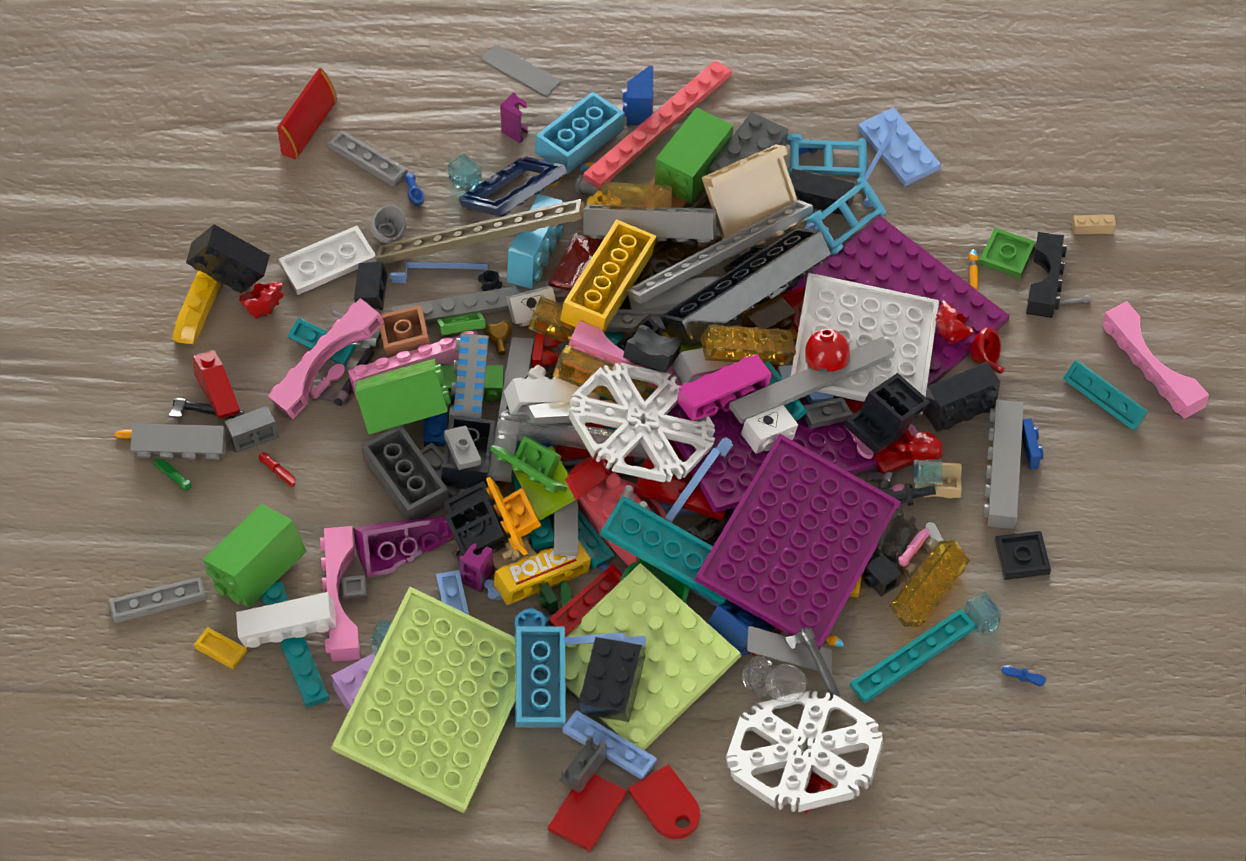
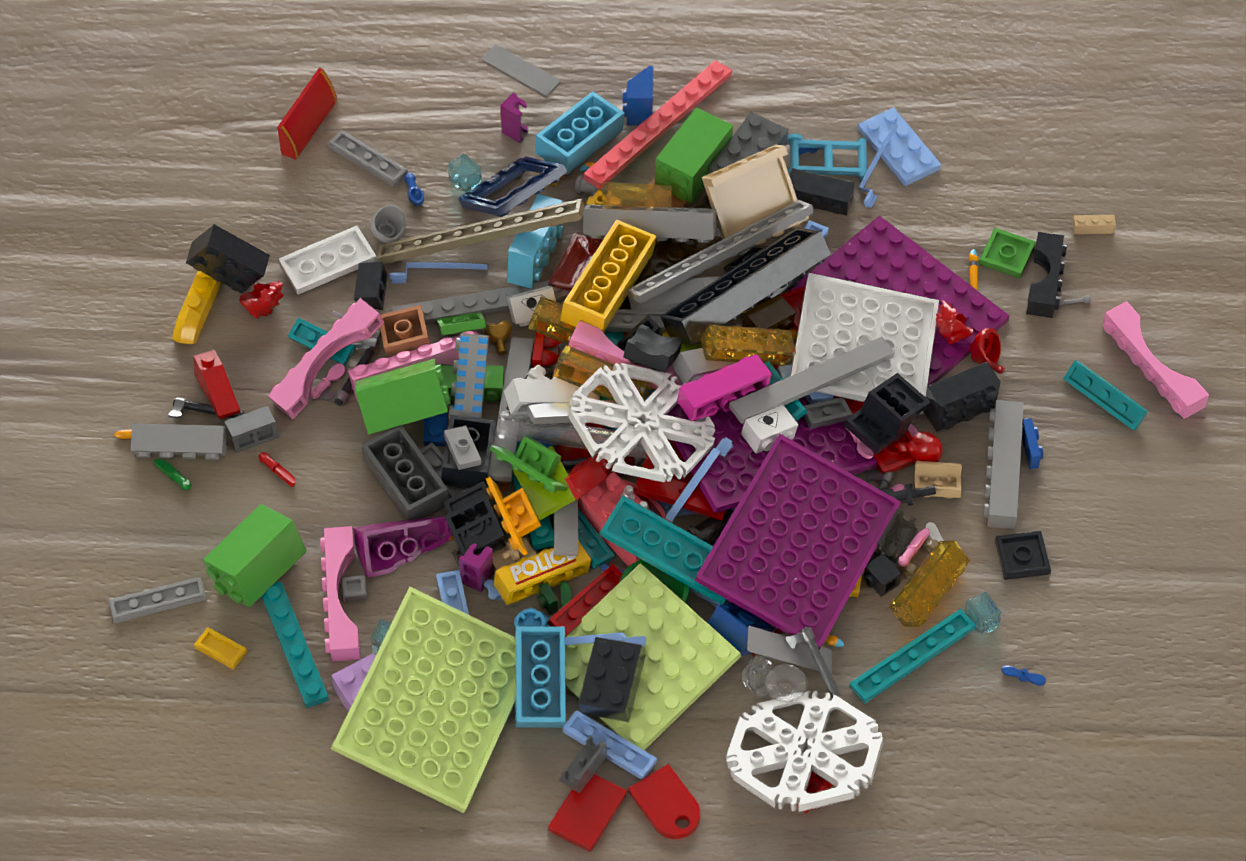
(286, 620): white brick -> none
(488, 276): black plate -> none
(827, 350): red cylinder -> none
(836, 245): medium azure piece -> none
(928, 471): clear light blue brick -> none

